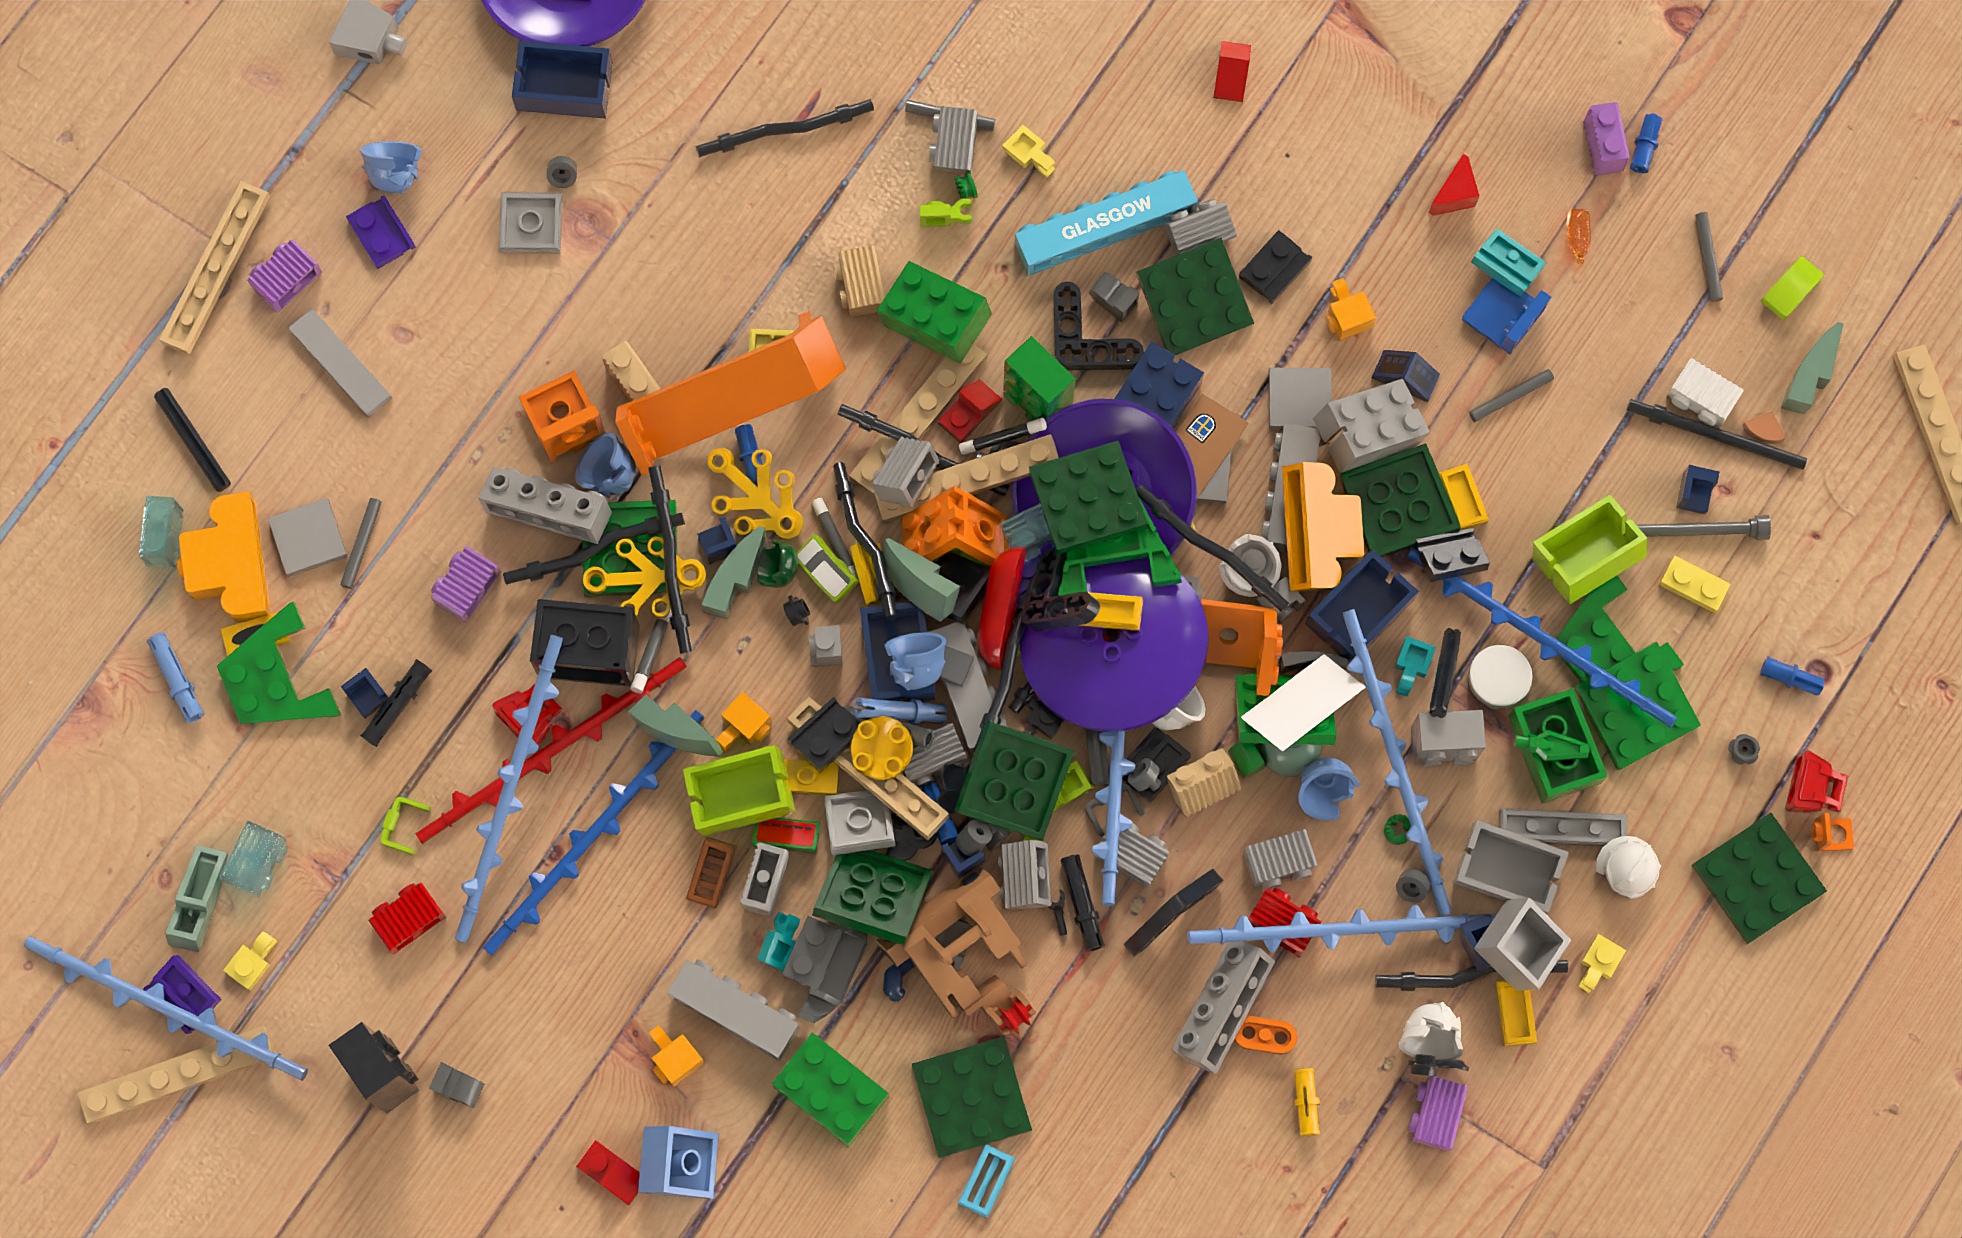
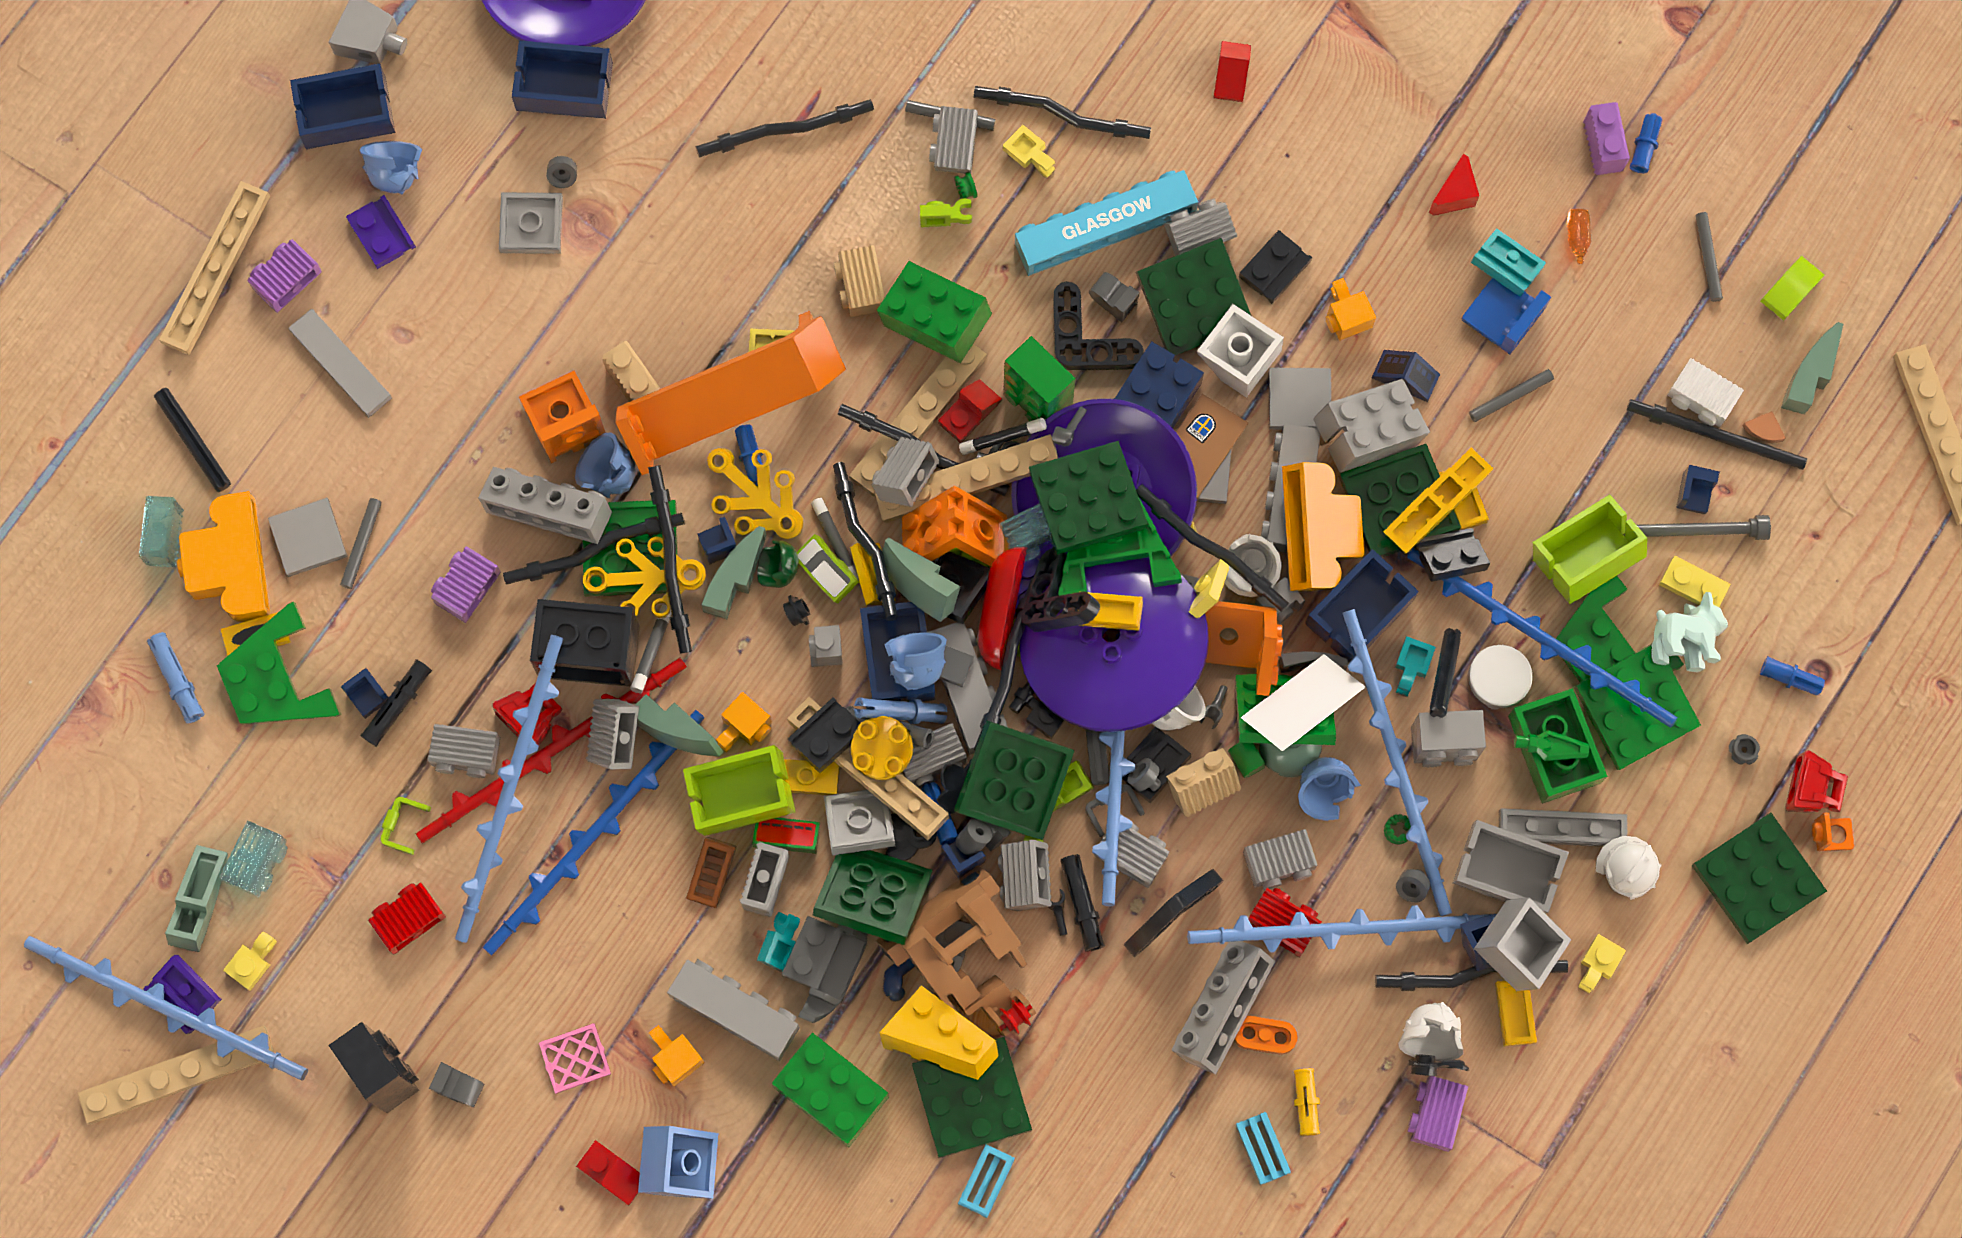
(342, 106): none -> dark blue piece
(463, 750): none -> light grey brick
(568, 1036): none -> bright pink window
(612, 733): none -> light grey brick
(940, 1035): none -> yellow wedge
(1065, 436): none -> dark grey hand
(1119, 128): none -> black bar
(1209, 588): none -> light yellow plate
(1214, 710): none -> dark grey hand
(1240, 350): none -> white slope
(1252, 1122): none -> medium azure tile
(1438, 500): none -> yellow slope
(1689, 634): none -> light aqua animal

